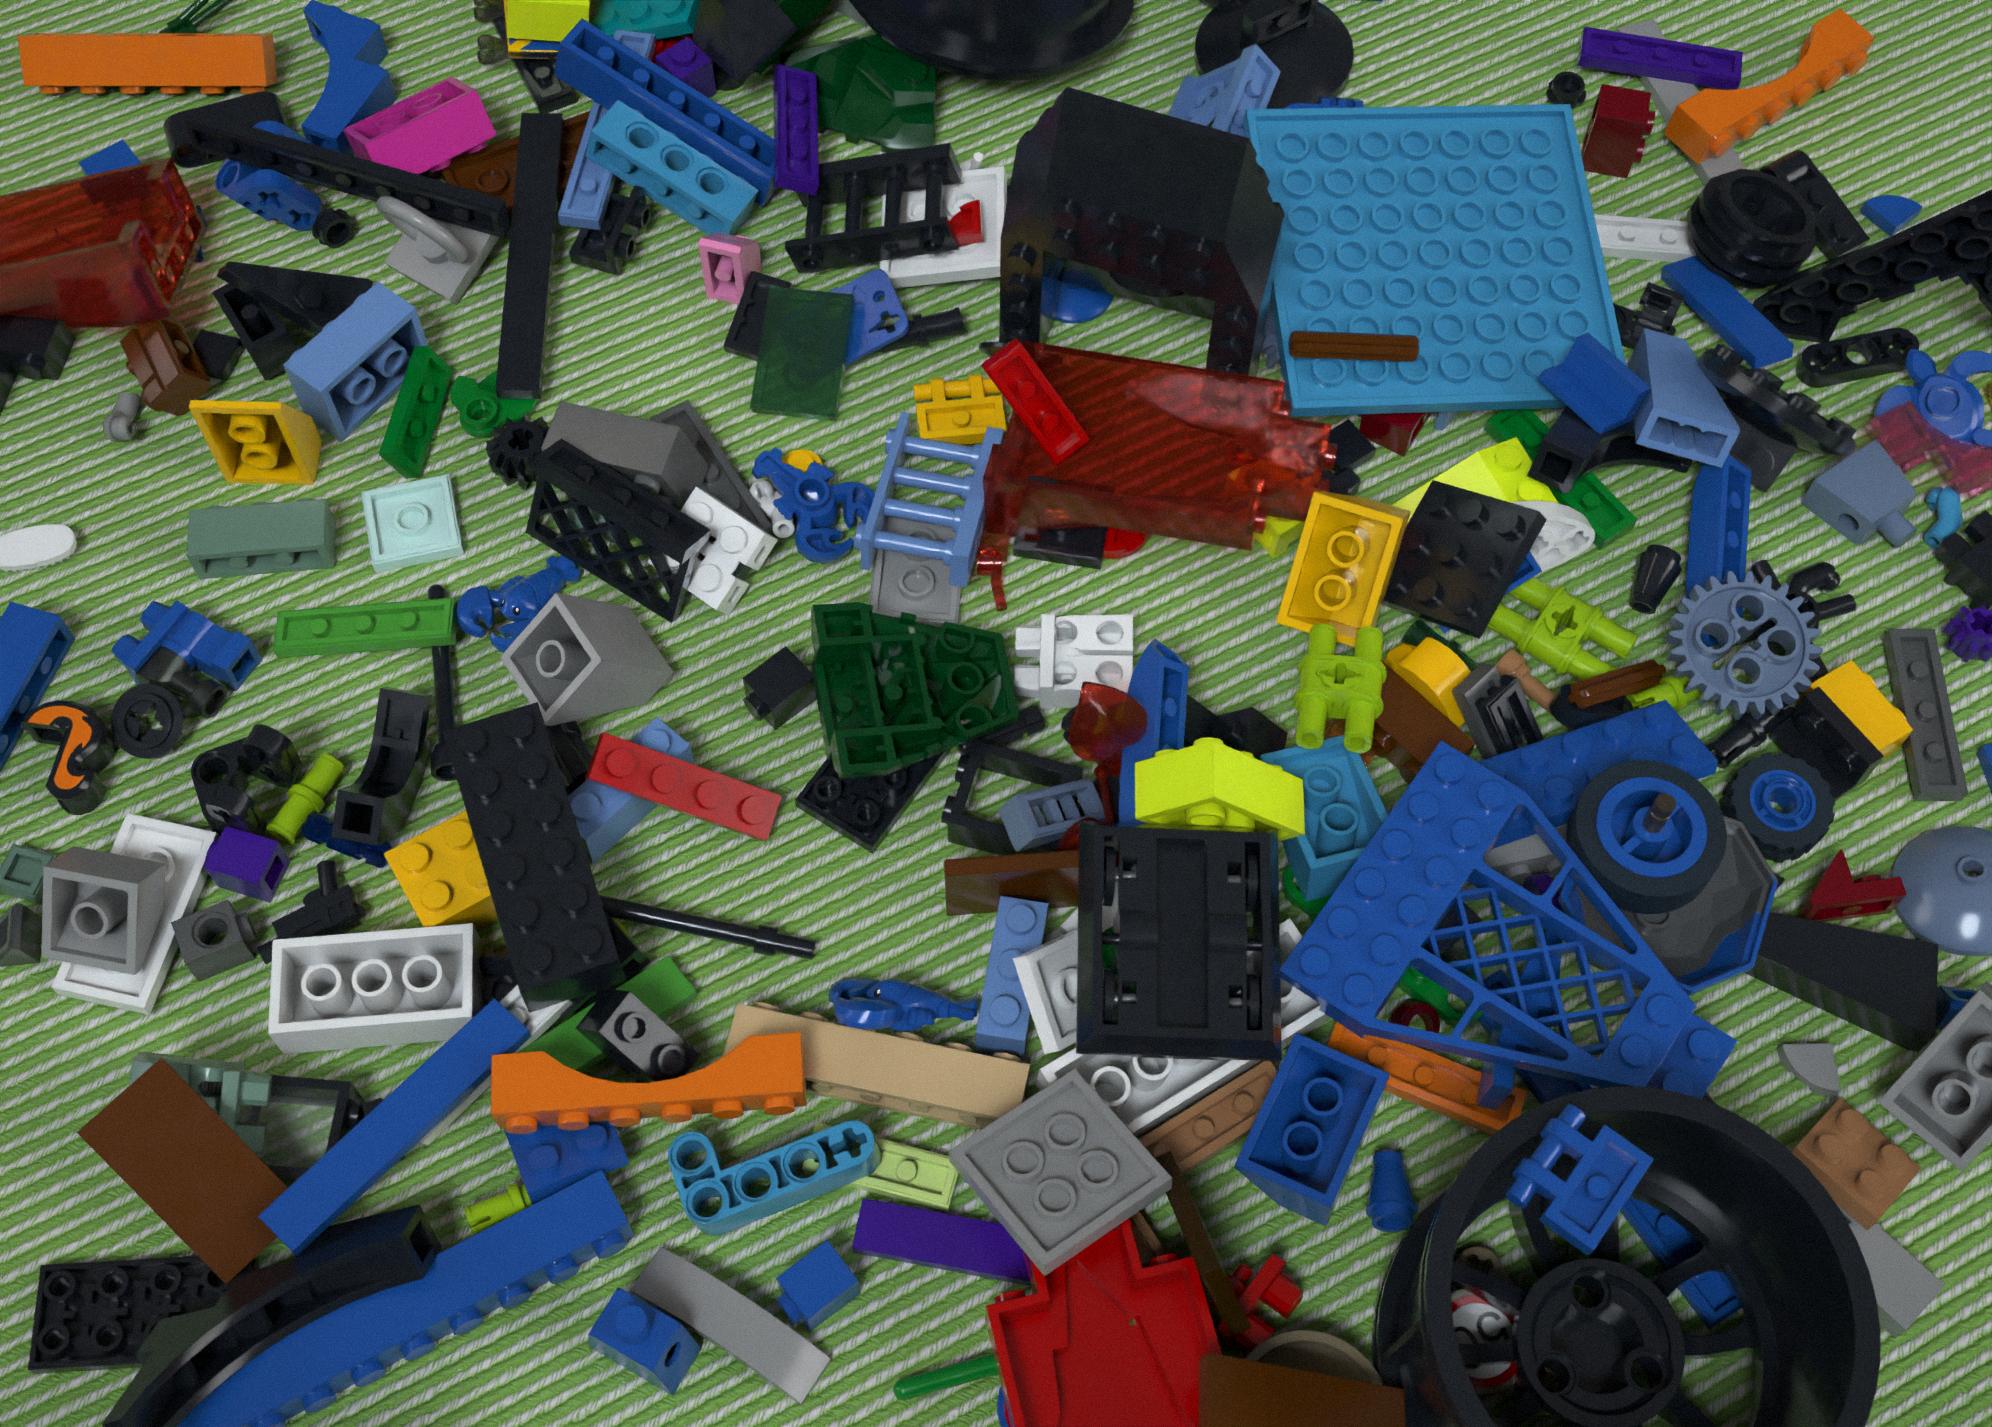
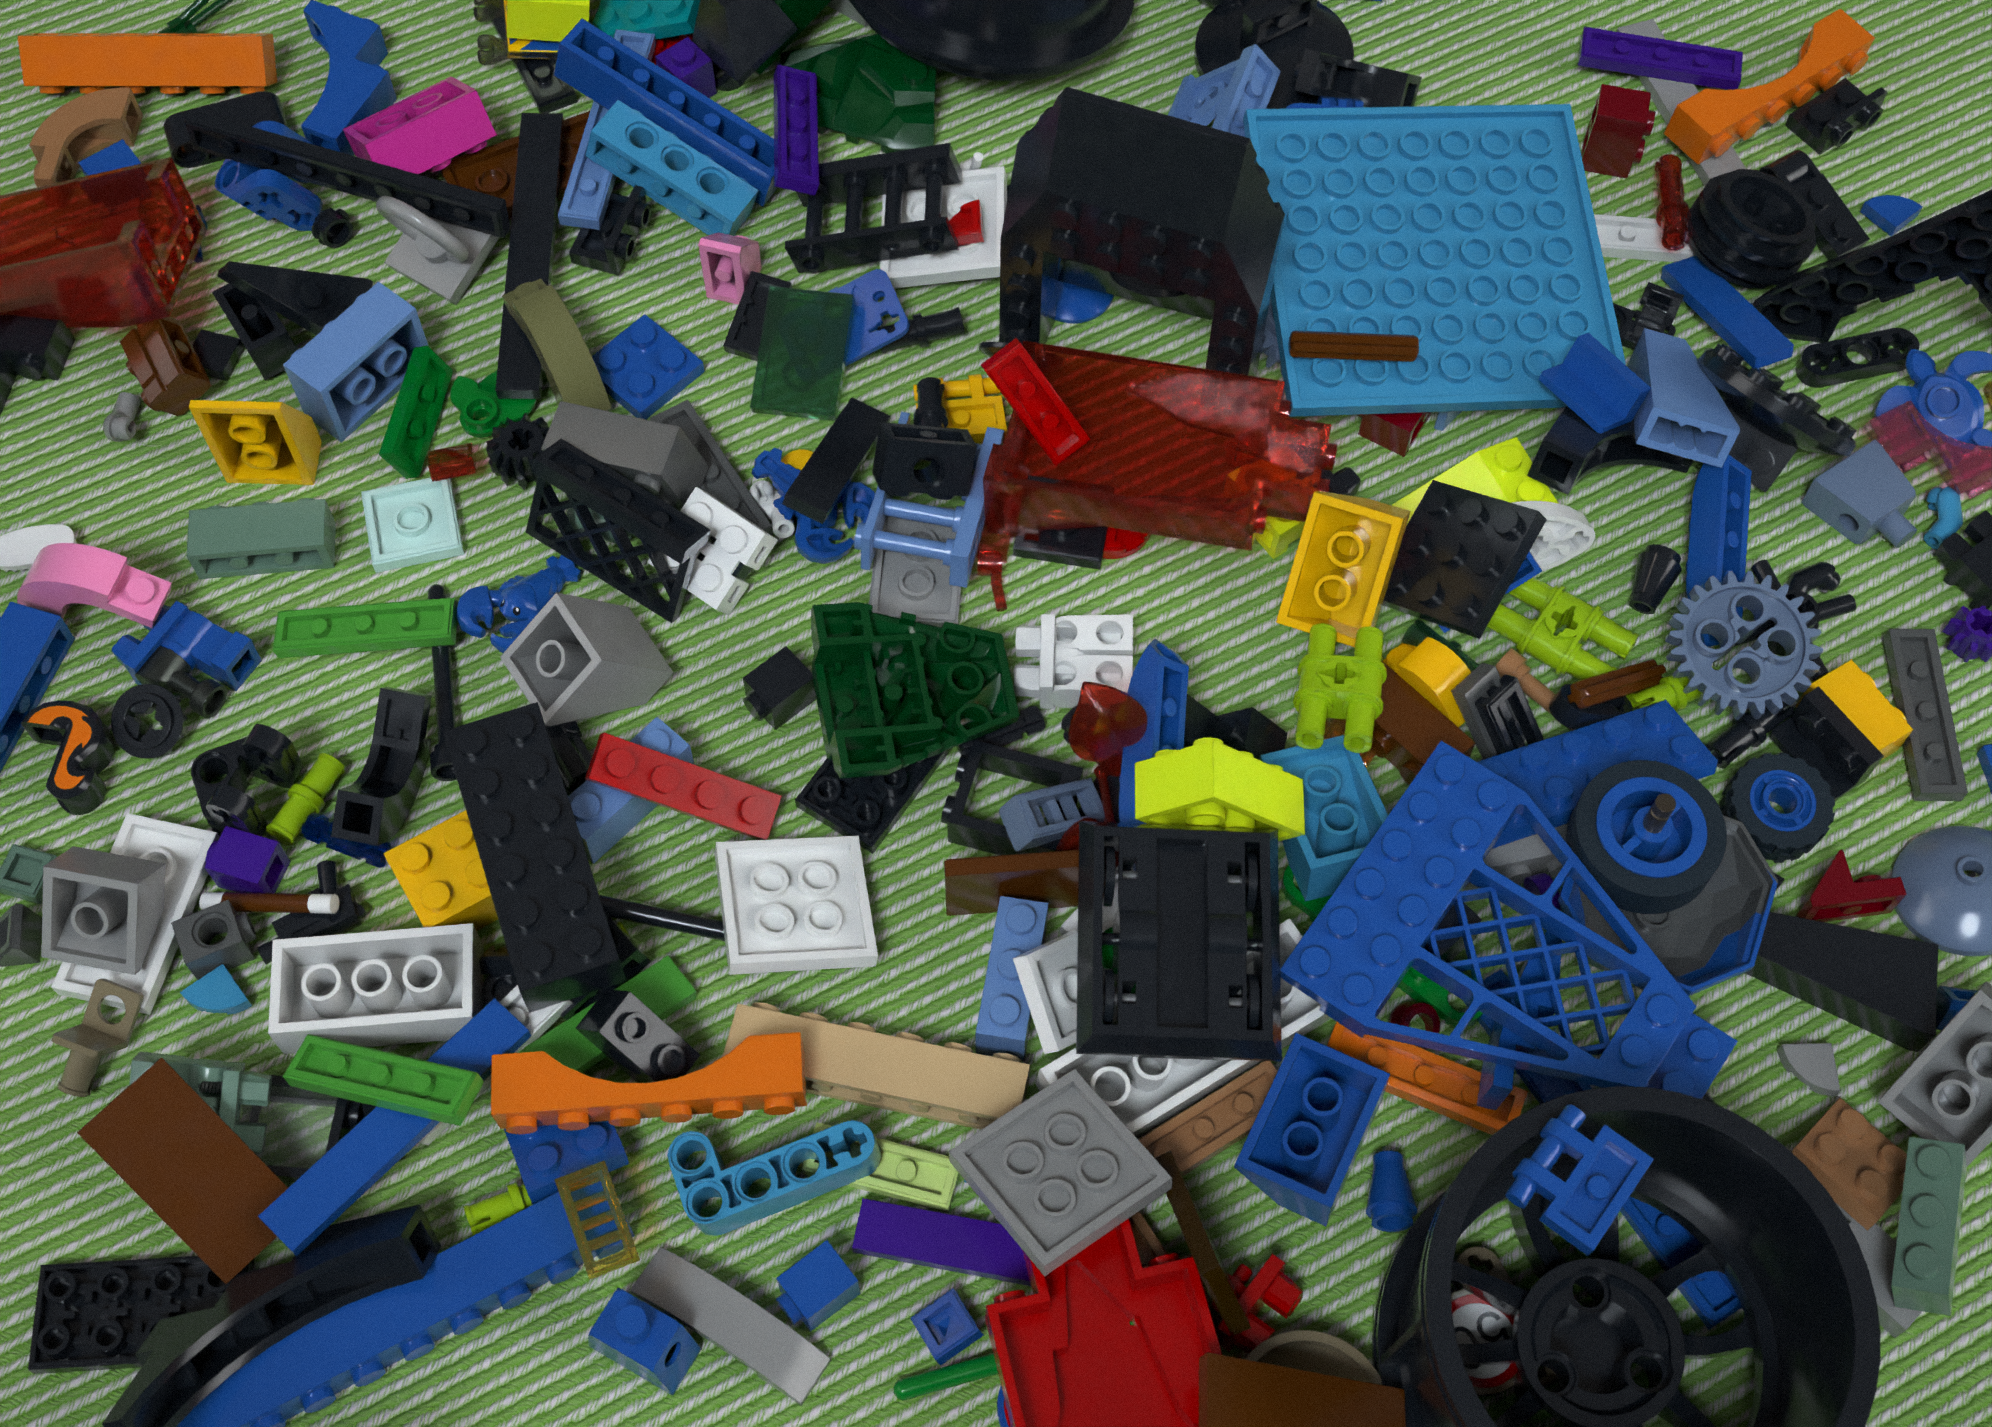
(81, 130): none -> medium nougat arch
(92, 577): none -> bright pink arch
(96, 1037): none -> dark tan bracket
(216, 993): none -> dark azure tile
(273, 902): none -> reddish brown bar
(384, 1079): none -> bright green tile
(452, 462): none -> clear red tile
(557, 344): none -> olive arch
(578, 1180): none -> clear yellow slope
(646, 367): none -> blue plate
(794, 905): none -> white plate
(835, 461): none -> black tile
(893, 1004): blue animal -> none
(904, 445): none -> black brick
(930, 405): none -> black pin
(947, 1326): none -> blue tile
(1352, 446): black tile -> none
(1374, 85): none -> black arch
(1566, 89): black plate -> none
(1589, 495): green plate -> none
(1672, 208): none -> clear red pin
(1836, 115): none -> black bracket
(1929, 1226): none -> sand green brick

